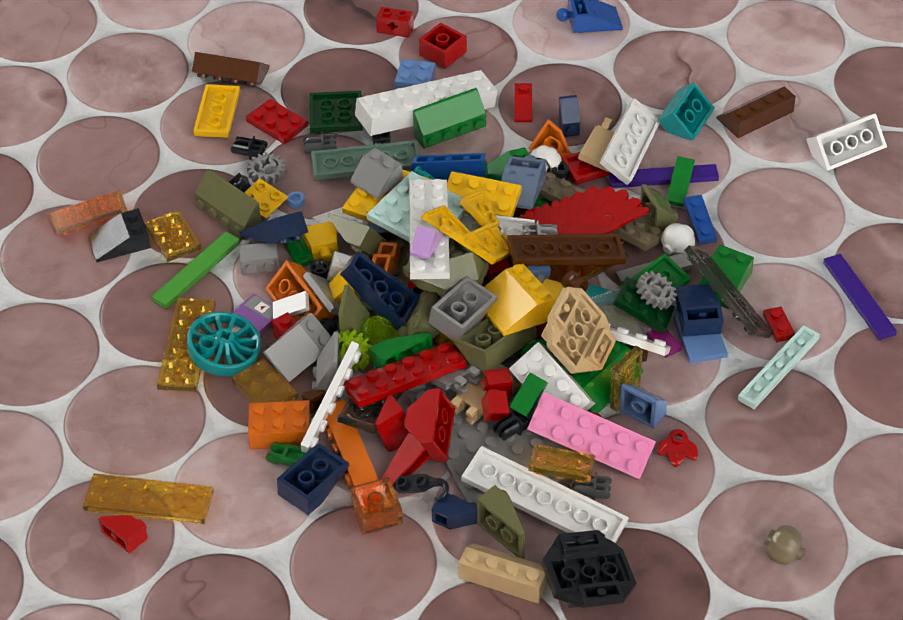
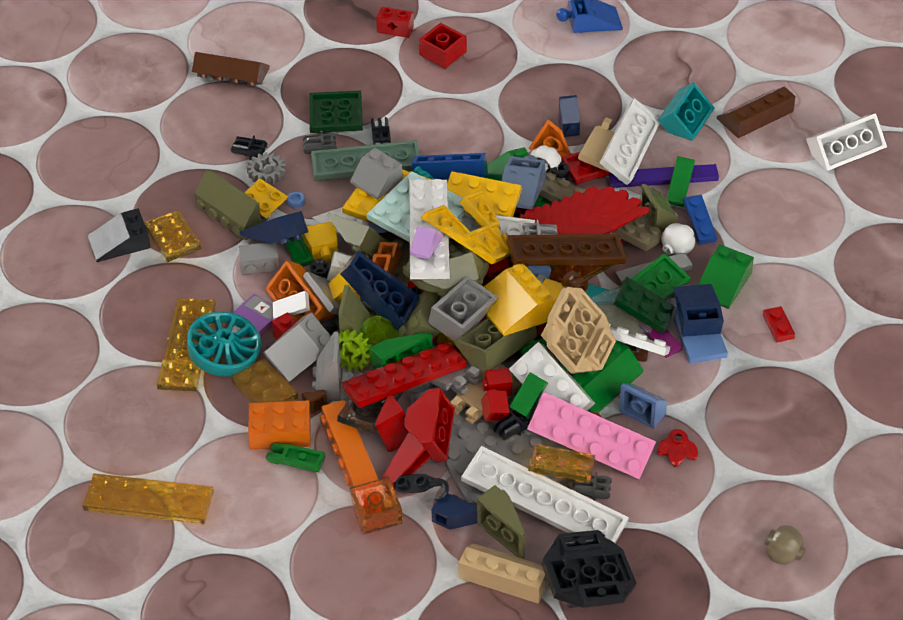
(86, 212): clear orange slope -> none
(124, 531): red slope -> none
(195, 270): bright green tile -> none
(216, 111): yellow plate -> none
(240, 182): black arm -> none
(277, 121): red plate -> none
(311, 478): dark blue slope -> none
(327, 405): white plate -> none
(395, 108): white brick -> none
(414, 73): medium blue brick -> none
(449, 118): slope -> none
(523, 102): red slope -> none
(627, 372): clear yellow plate -> none
(656, 290): light grey gear -> none
(728, 291): clear smoke plate -> none
(778, 367): light aqua plate -> none
(859, 297): dark purple tile -> none

